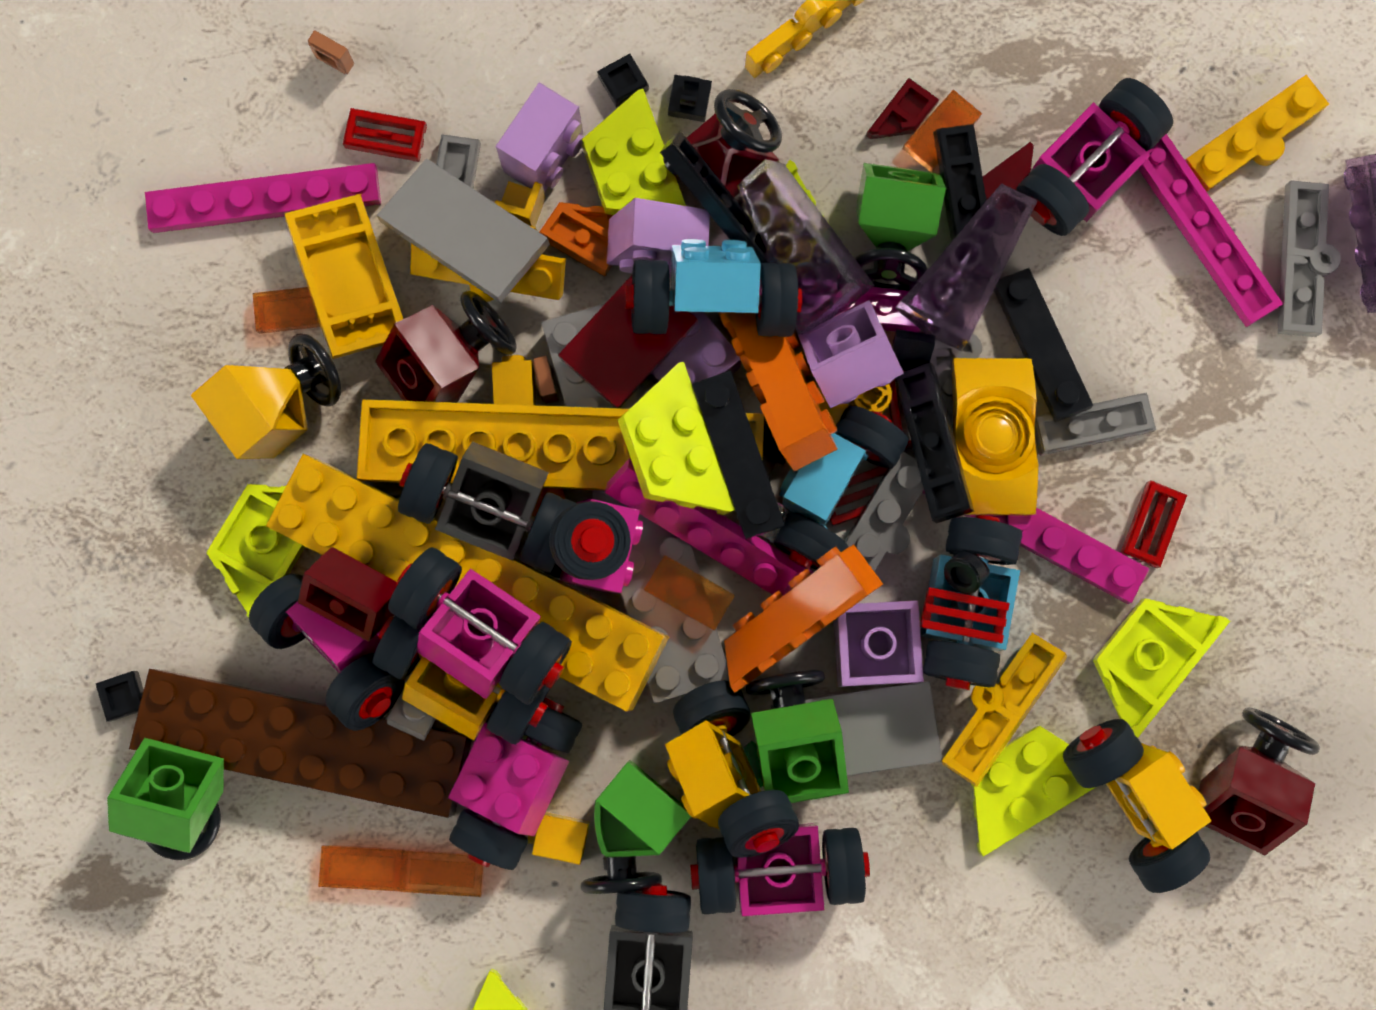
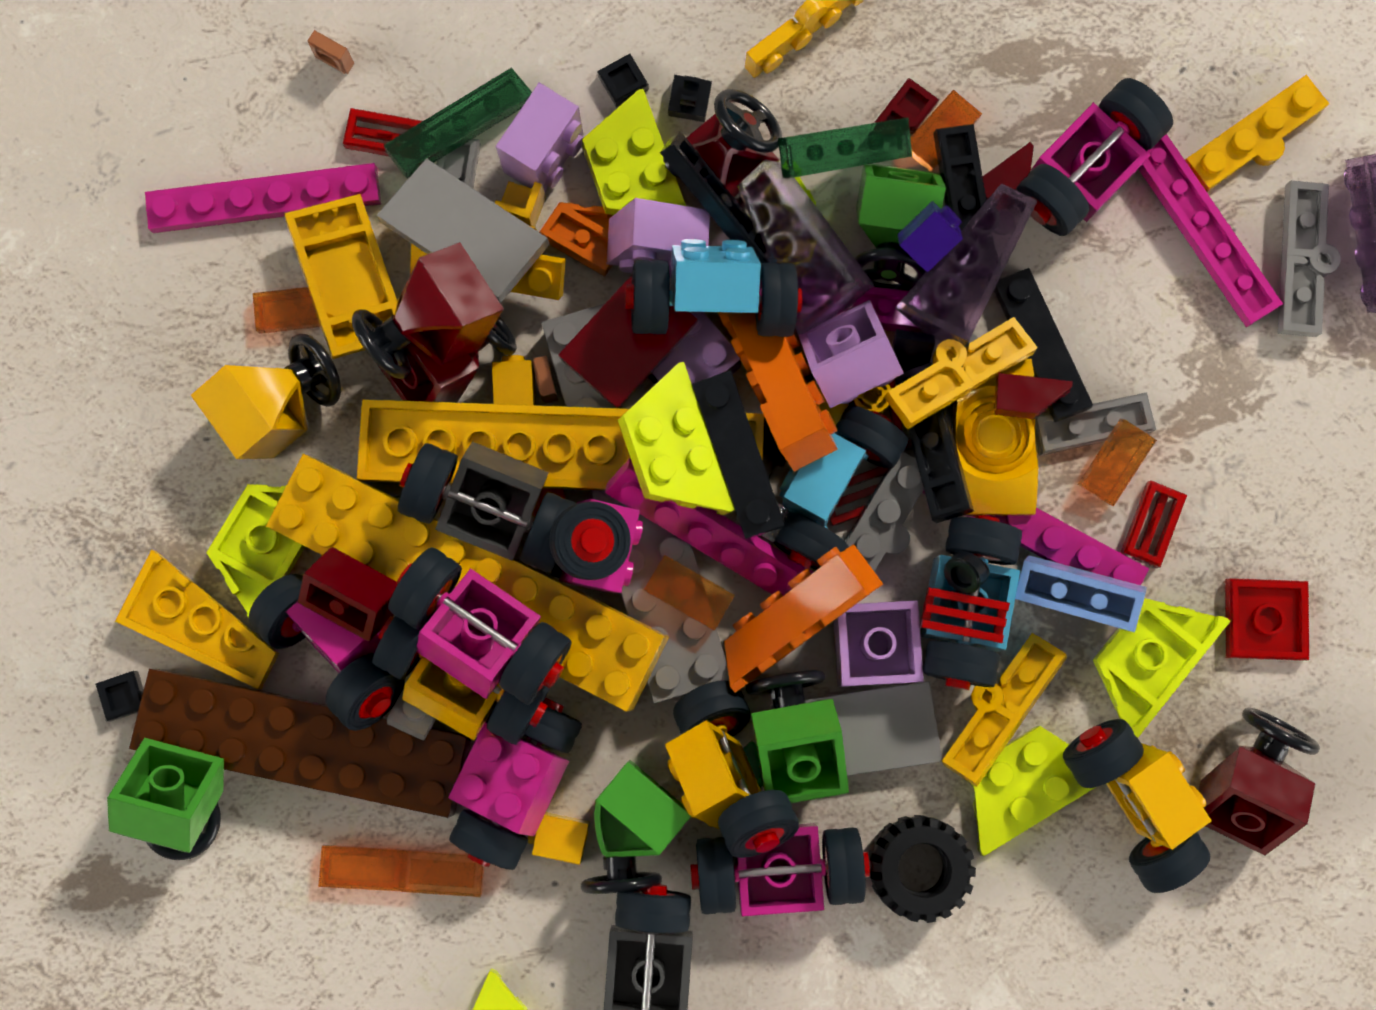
(189, 620): none -> yellow wing
(441, 311): none -> dark red piece
(458, 122): none -> clear green tile
(844, 147): none -> clear green tile
(931, 235): none -> dark purple brick
(953, 879): none -> black tyre
(959, 371): none -> yellow hinge
(1027, 395): none -> dark red tile
(1080, 593): none -> light blue brick
(1117, 462): none -> clear orange tile
(1267, 619): none -> red tile

